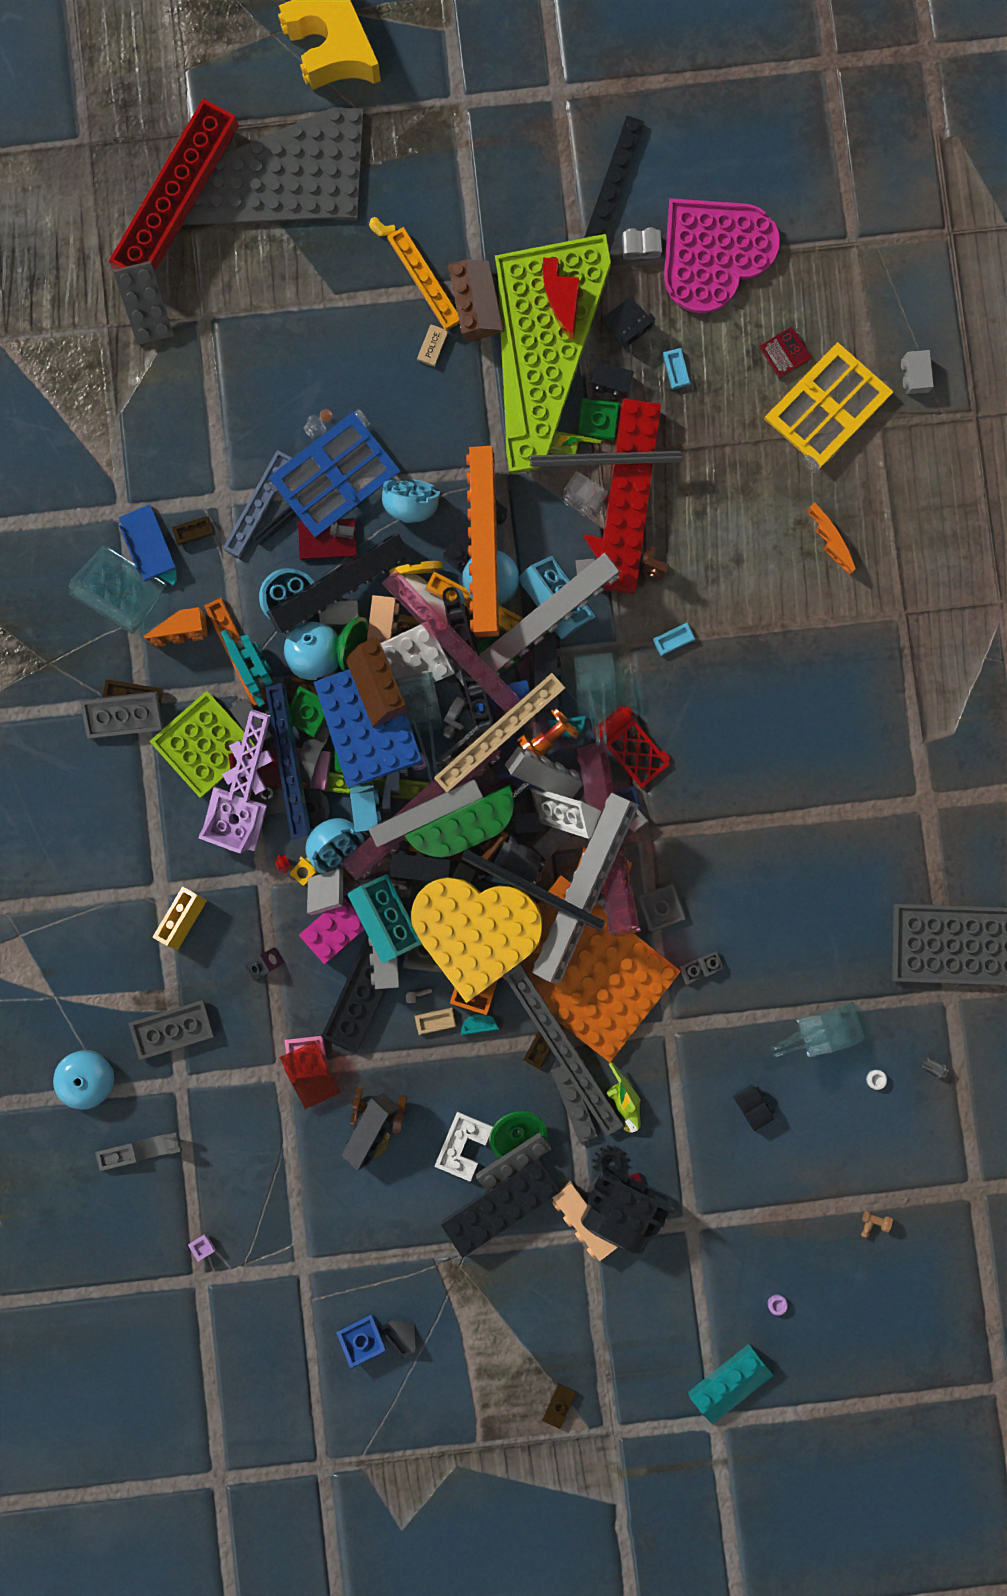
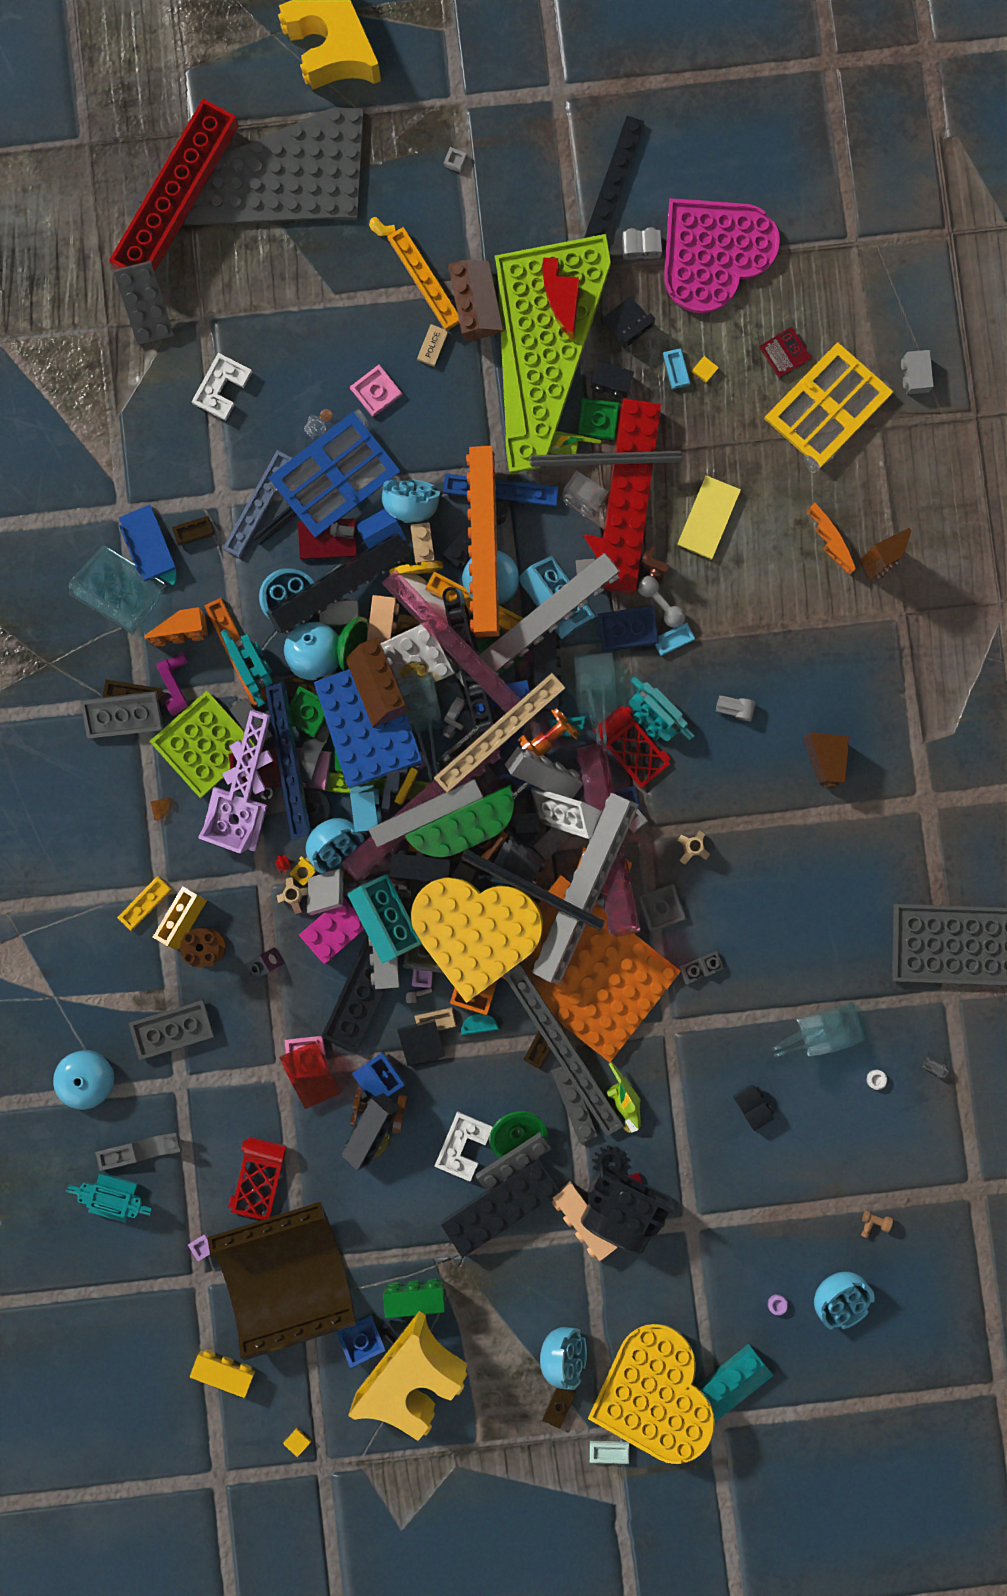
(110, 1198): none -> teal piece
(144, 903): none -> yellow tile
(160, 807): none -> clear orange tile
(178, 701): none -> magenta beam
(213, 947): none -> reddish brown piece
(216, 377): none -> white plate
(222, 1373): none -> yellow brick
(262, 1153): none -> red piece
(284, 1280): none -> dark brown panel
(293, 895): none -> tan rock
(297, 1442): none -> yellow tile
(376, 391): none -> bright pink tile
(378, 528): none -> blue slope
(379, 1077): none -> blue slope
(406, 787): none -> yellow tile
(410, 1364): none -> yellow piece
(414, 1297): none -> green brick
(415, 667): none -> clear yellow arm
(421, 1042): none -> black tile
(422, 542): none -> tan brick
(422, 978): none -> lavender plate
(455, 159): none -> light grey tile
(506, 491): none -> blue plate
(557, 1360): none -> medium azure cylinder
(609, 1452): none -> light aqua tile
(628, 628): none -> dark blue tile
(653, 1399): none -> yellow plate
(657, 713): none -> teal piece
(674, 615): none -> light grey piece
(693, 847): none -> tan rock
(705, 369): none -> yellow tile
(708, 517): none -> light yellow tile
(740, 708): none -> light grey piece
(828, 757): none -> reddish brown slope
(843, 1300): none -> medium azure cylinder
(885, 555): none -> reddish brown slope

